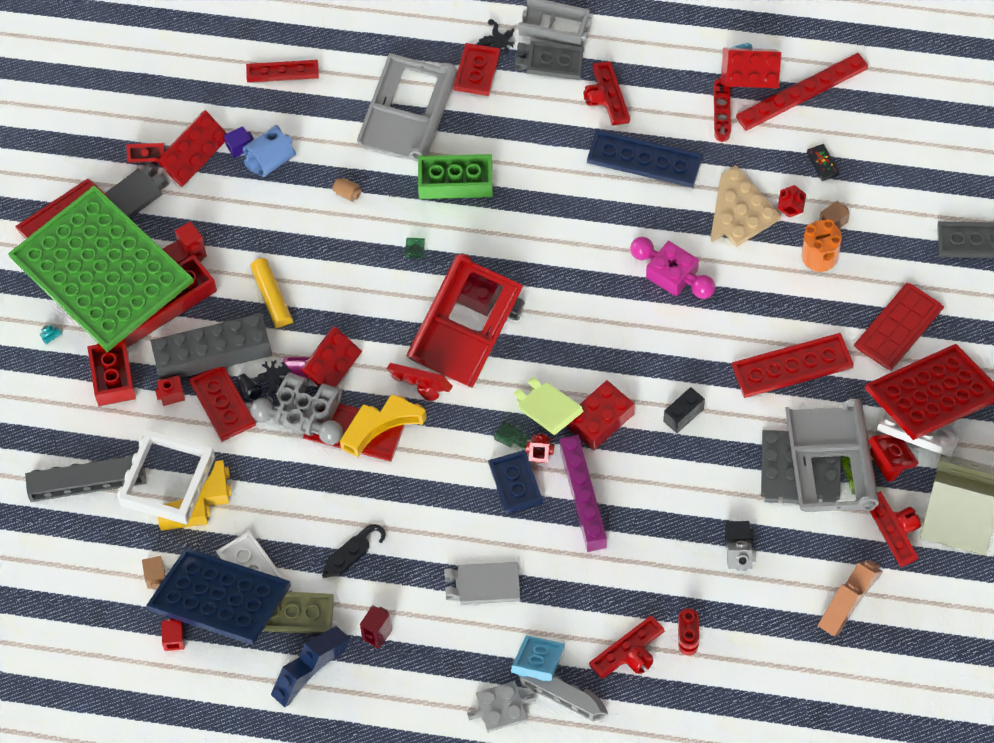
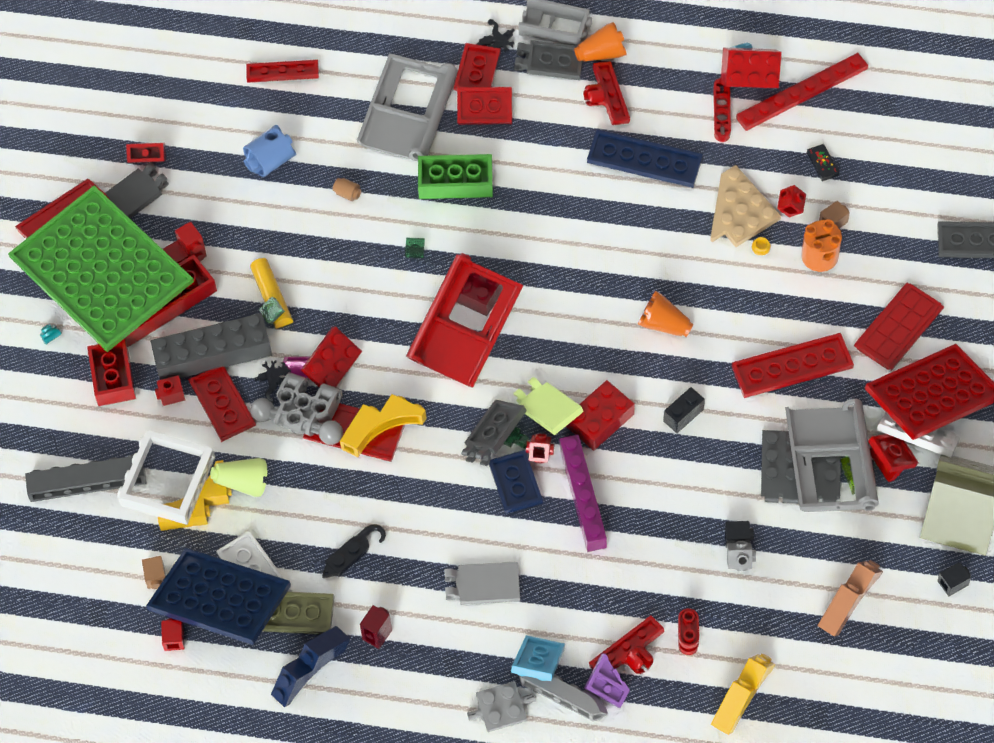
(192, 148): red plate -> none
(237, 140): dark purple brick -> none
(241, 475): none -> yellowish green cone
(249, 388): black cone -> none
(271, 310): none -> clear green plate
(426, 382): red plate -> none
(484, 105): none -> red plate
(492, 431): none -> dark grey tile
(514, 314): dark grey piece -> none
(602, 45): none -> orange cone
(606, 683): none -> medium lavender wing
(665, 317): none -> orange cone
(672, 268): dark pink brick -> none
(742, 692): none -> yellow arch
(761, 246): none -> yellow plate
(895, 528): red plate -> none
(954, 578): none -> black brick

